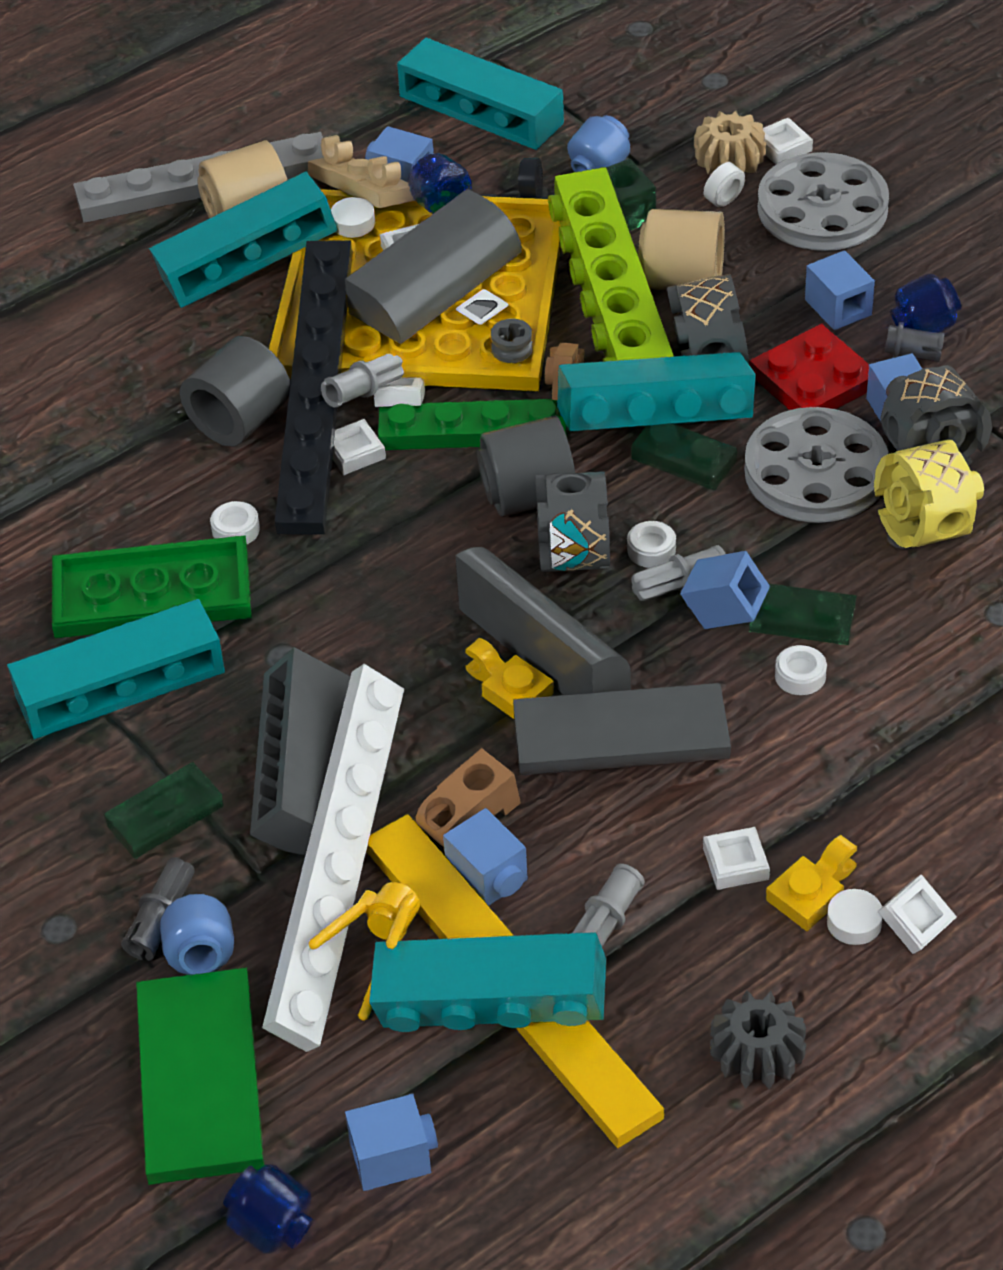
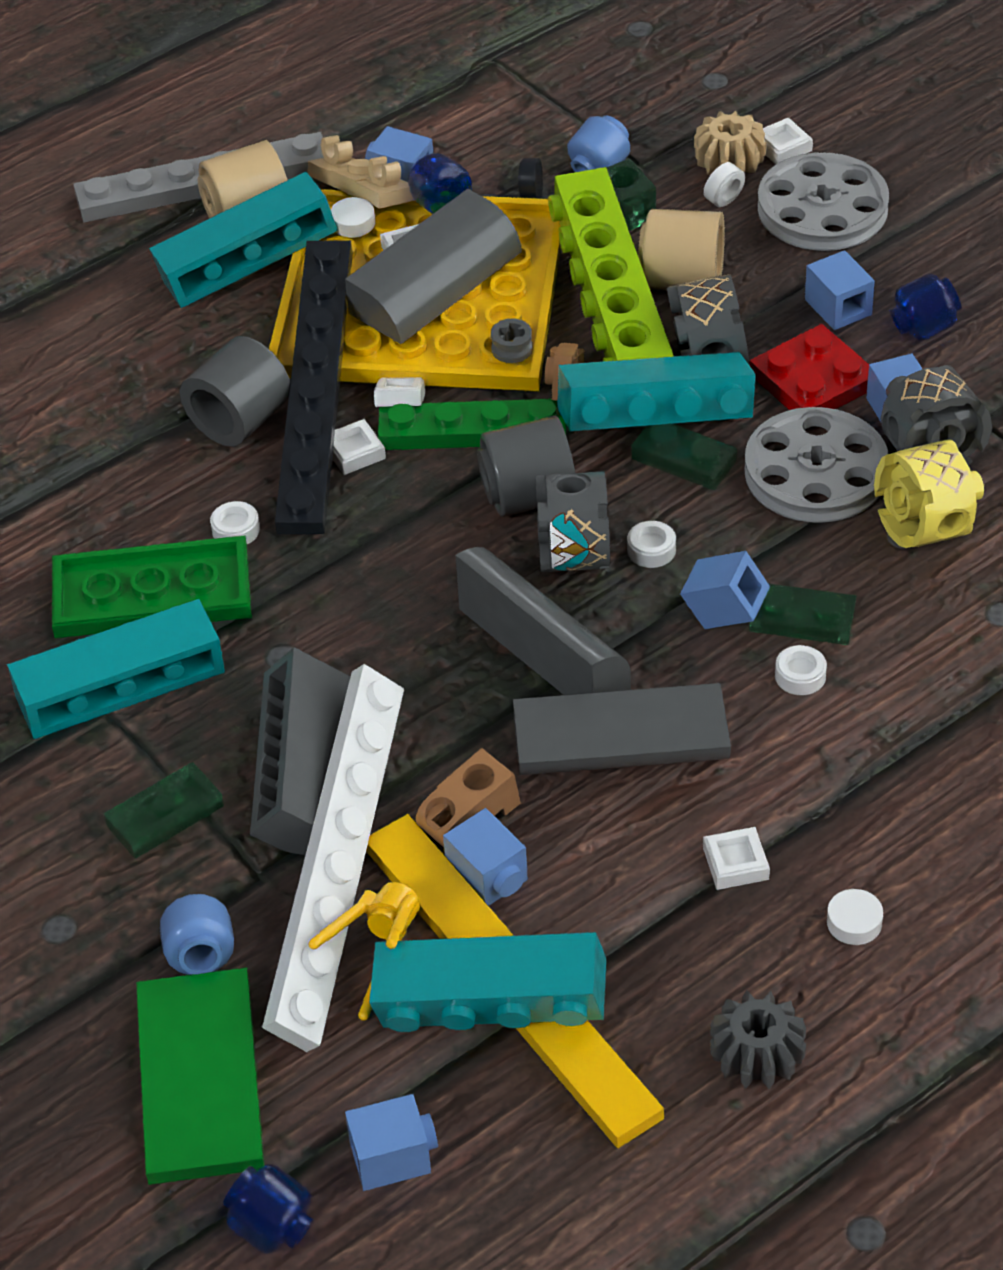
(144, 934): flat silver axle -> none
(361, 379): light grey axle -> none
(481, 93): teal brick -> none
(482, 307): white sticker -> none
(505, 680): yellow plate -> none
(607, 909): light grey axle -> none
(670, 575): light grey axle -> none
(808, 887): yellow plate -> none
(917, 914): white tile -> none
(920, 343): flat silver pin -> none

